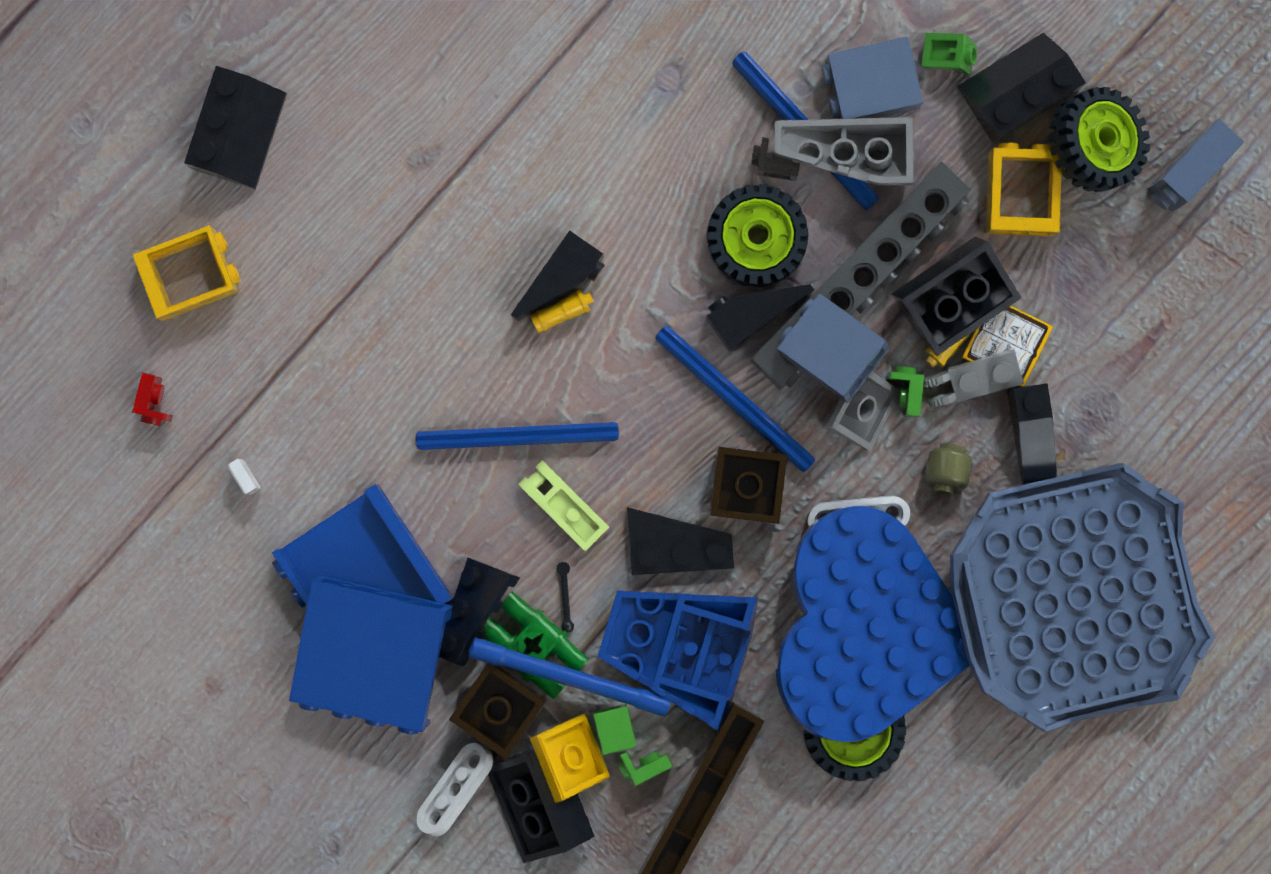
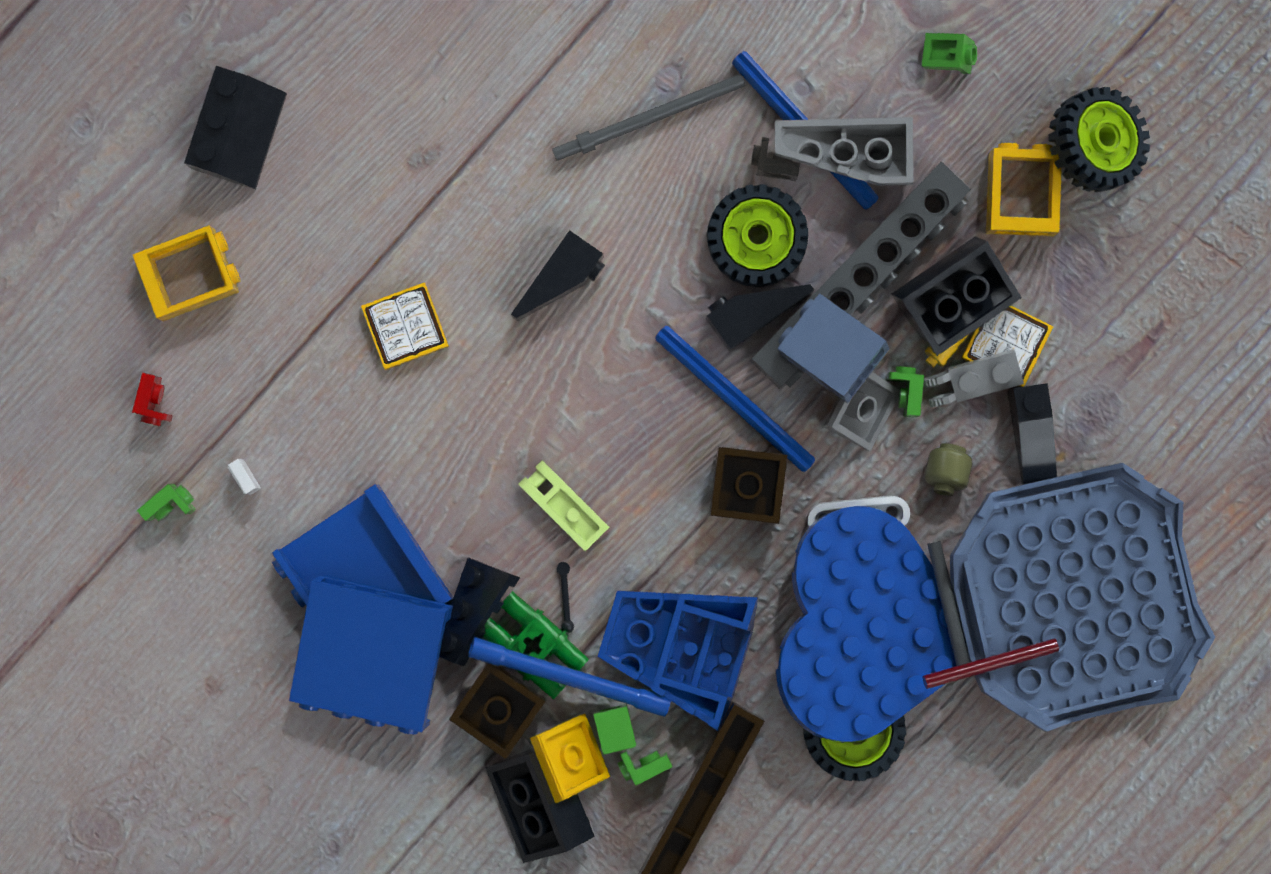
(160, 504): none -> bright green bracket
(405, 326): none -> tile
(443, 797): white plate -> none
(517, 436): blue axle -> none
(562, 310): yellow piece -> none
(587, 141): none -> dark grey bar
(675, 546): black wing -> none
(873, 80): sand blue brick -> none
(948, 603): none -> dark grey bar
(990, 663): none -> dark red bar
(1021, 86): black slope -> none
(1195, 166): sand blue brick -> none

